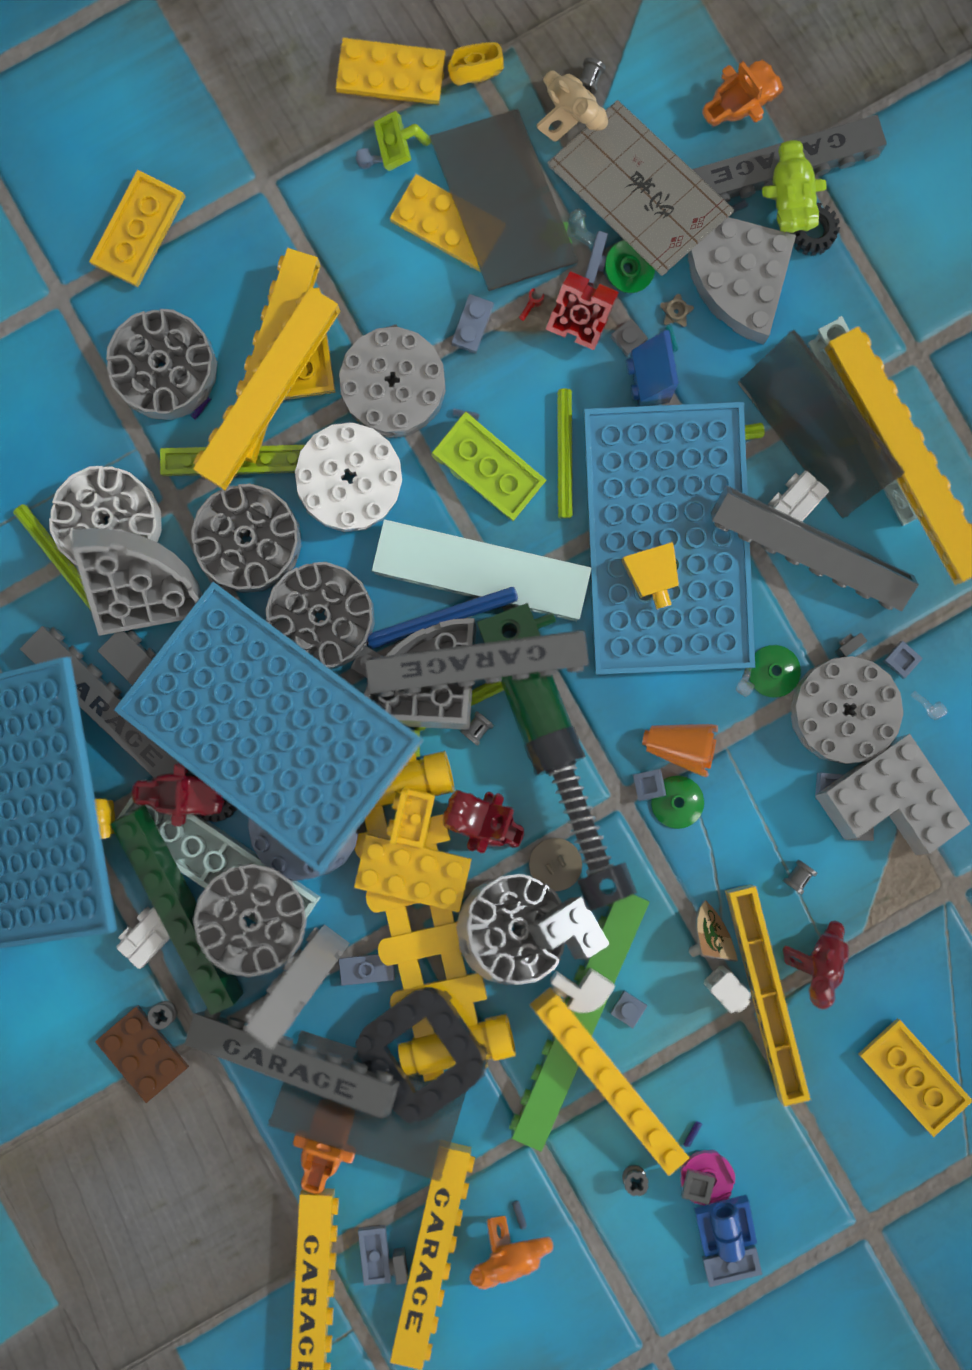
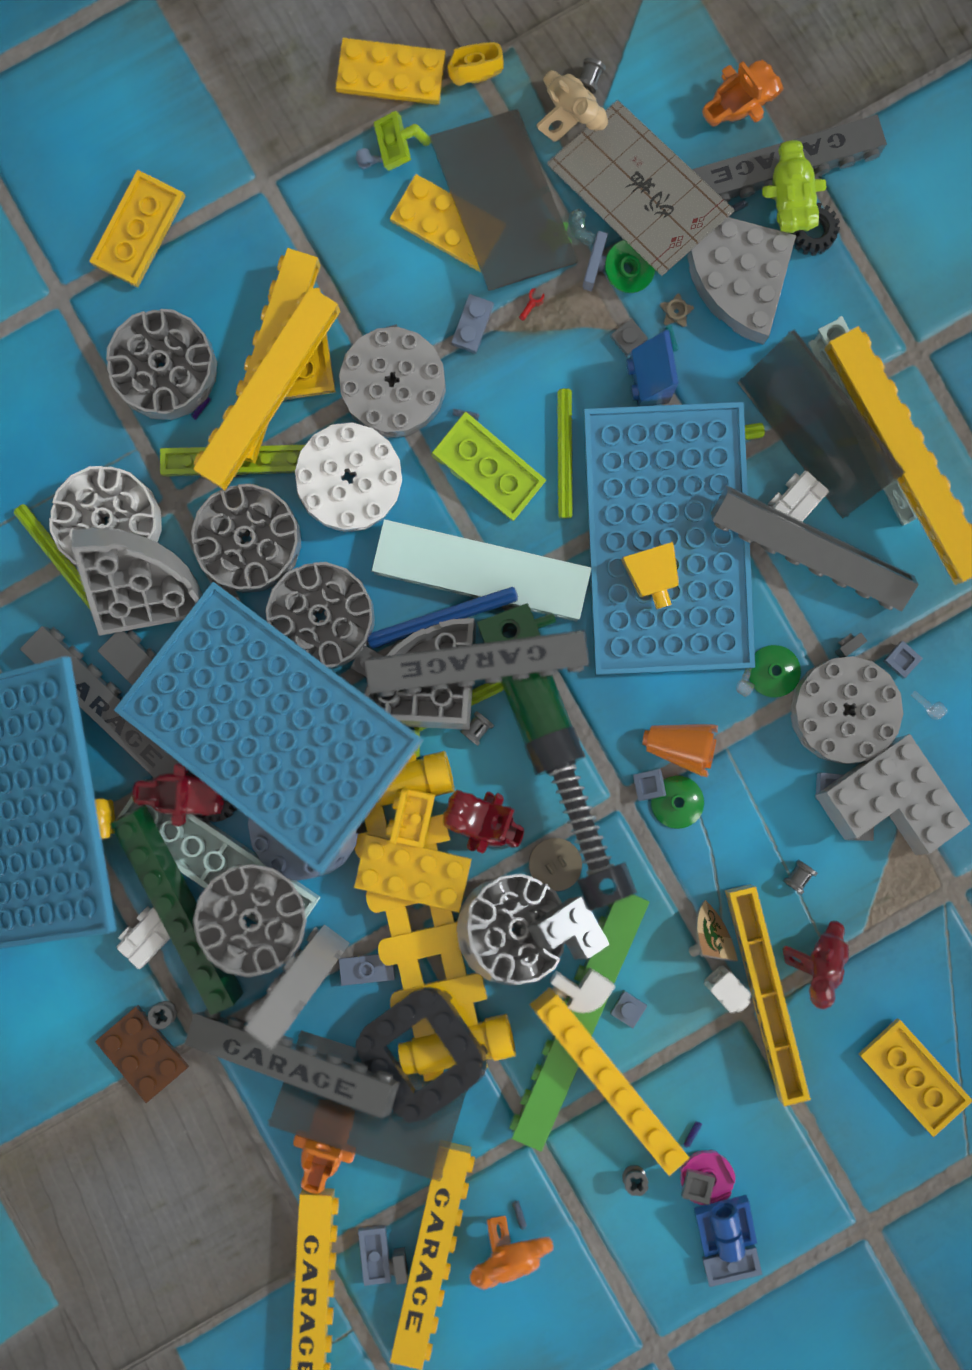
(582, 310): red brick -> none

